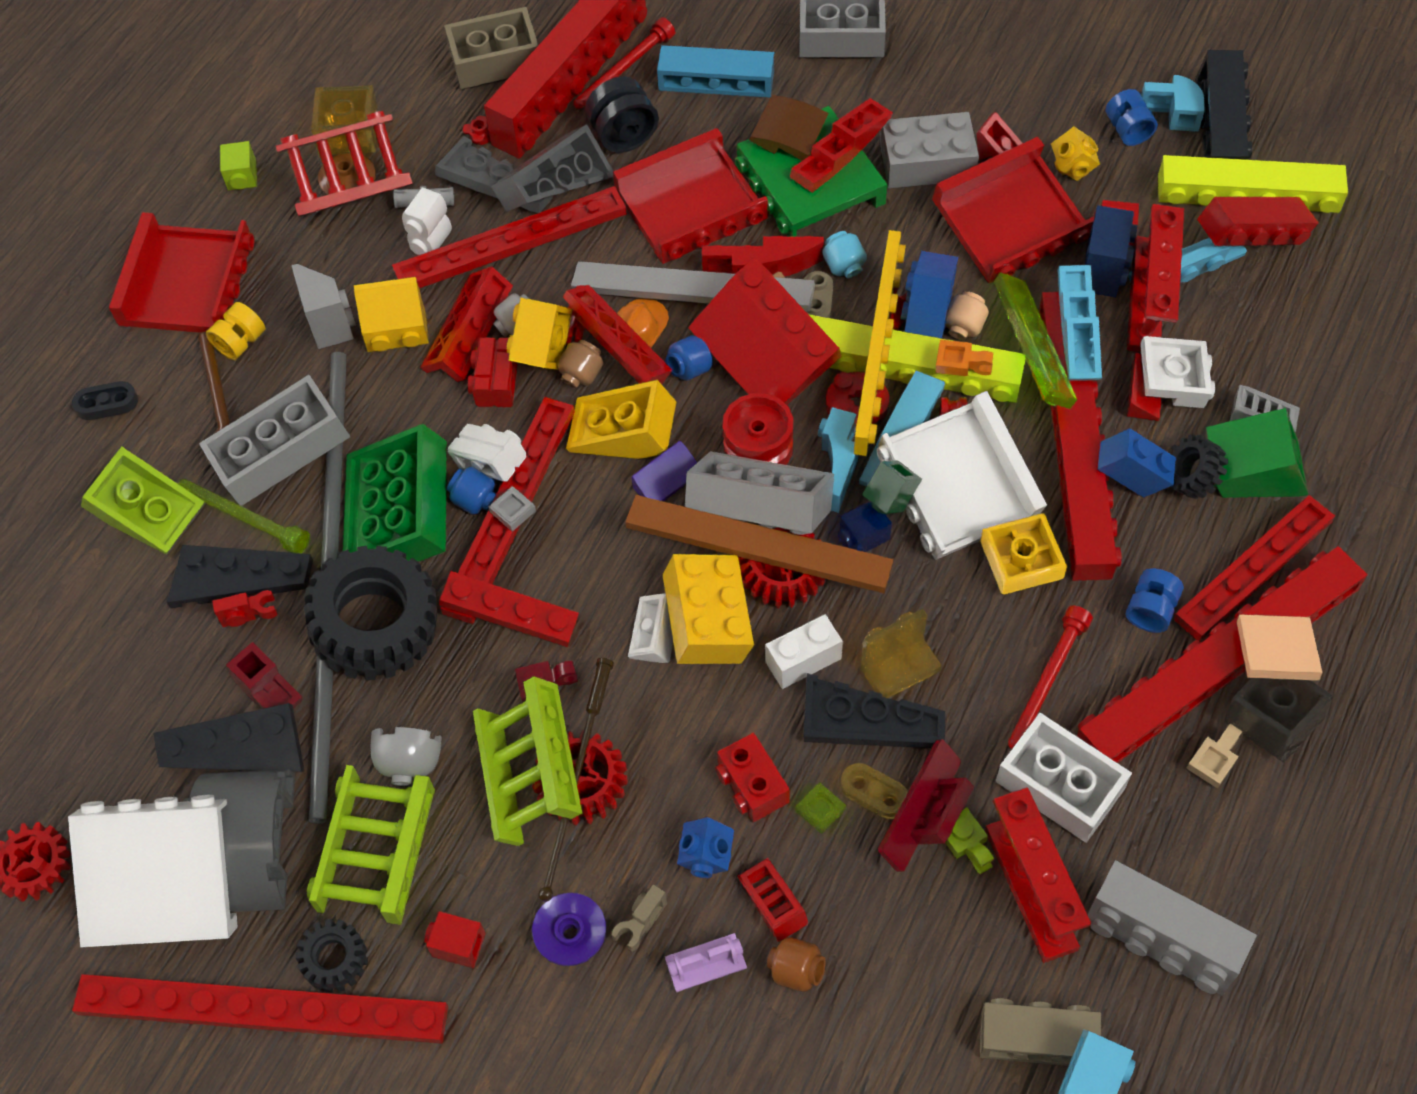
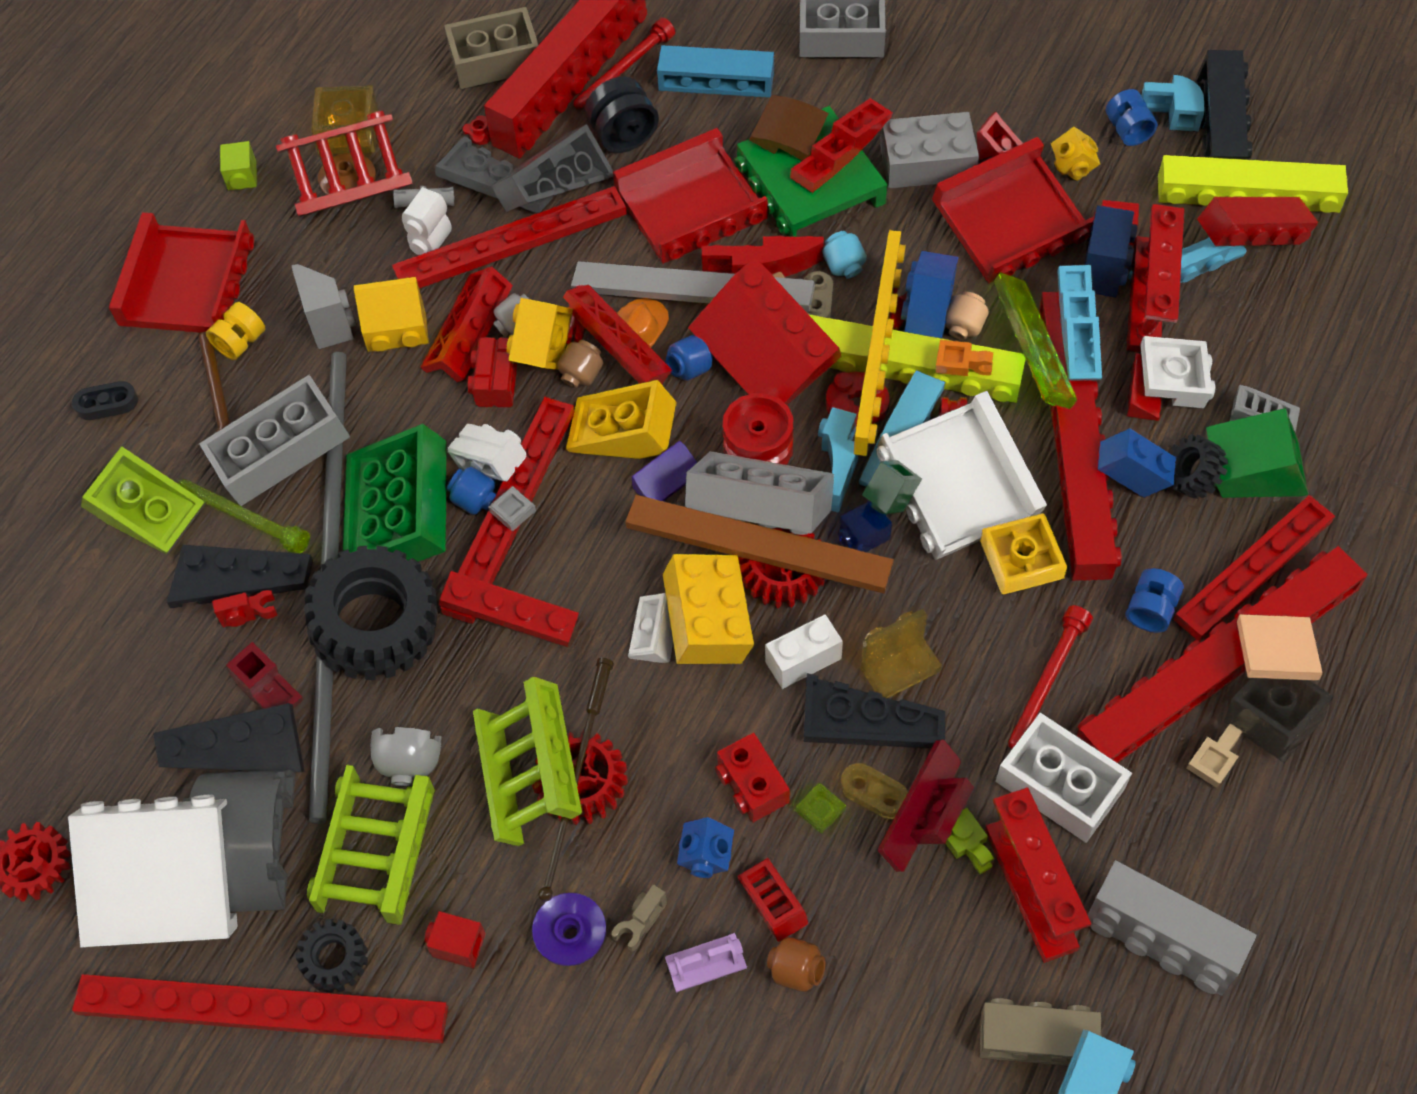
(561, 674): dark red plate -> none

